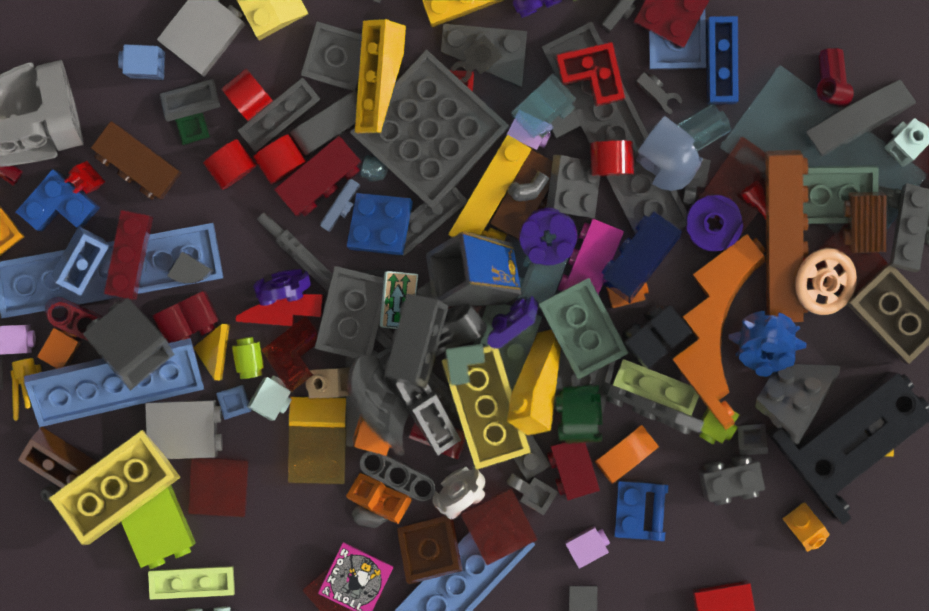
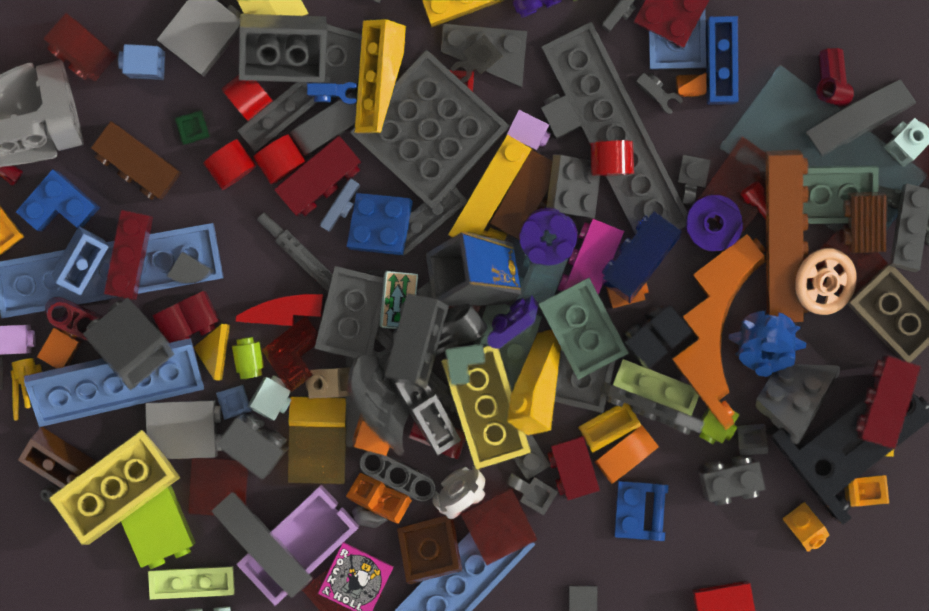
(75, 43): none -> clear red brick
(84, 178): red plate -> none
(189, 100): dark grey tile -> none
(254, 445): none -> dark grey brick
(262, 544): none -> dark grey slope
(282, 48): none -> dark grey brick
(285, 284): dark purple plate -> none
(310, 536): none -> lavender piece
(324, 91): none -> blue plate
(373, 169): clear light blue plate -> none
(530, 190): dark grey arm -> none
(543, 107): clear light blue brick -> none
(580, 414): dark green brick -> none
(587, 546): lavender brick -> none
(596, 65): red brick -> none
(609, 426): none -> yellow tile
(669, 156): sand blue brick -> none
(691, 85): none -> orange slope
(706, 126): clear light blue panel -> none
(867, 491): none -> light orange bracket
(887, 401): none -> dark red brick

